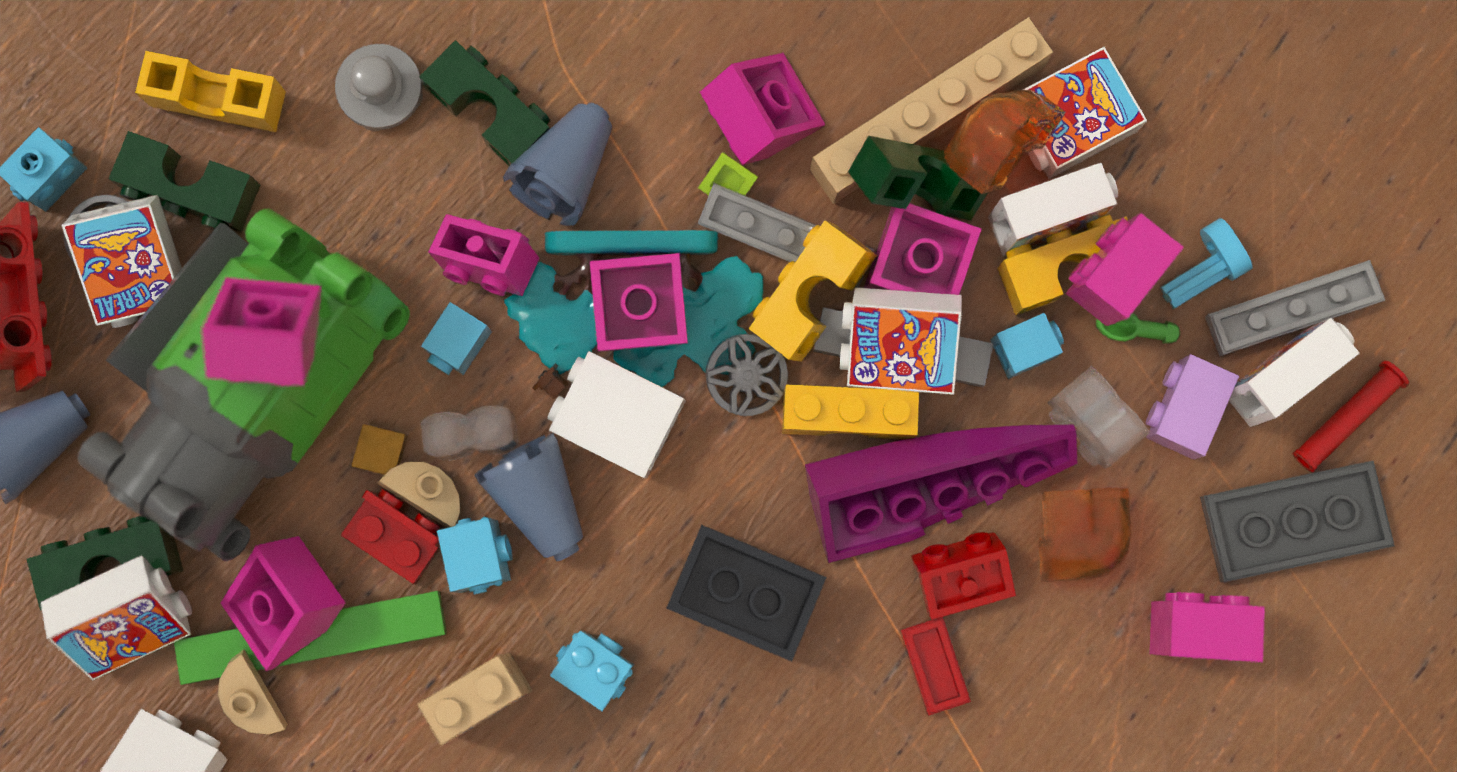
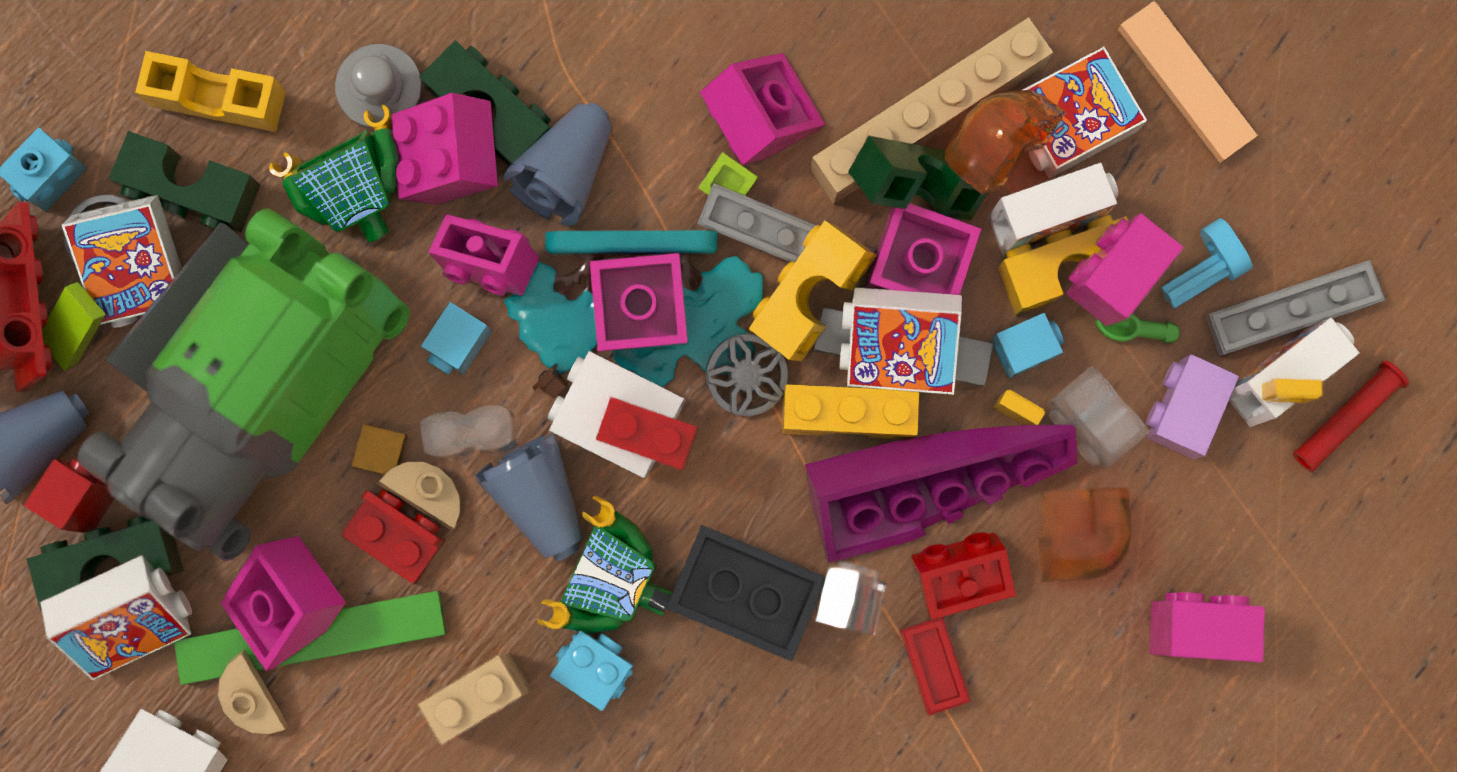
(70, 497): none -> red brick
(71, 325): none -> lime tile
(262, 332): dark pink slope -> none
(347, 181): none -> green torso
(445, 149): none -> dark pink brick
(475, 555): medium azure head -> none
(609, 578): none -> torso
(647, 433): none -> red brick
(851, 598): none -> clear brick
(1019, 408): none -> yellow tile
(1187, 82): none -> light nougat tile
(1291, 390): none -> yellow tile
(1296, 521): dark grey tile -> none

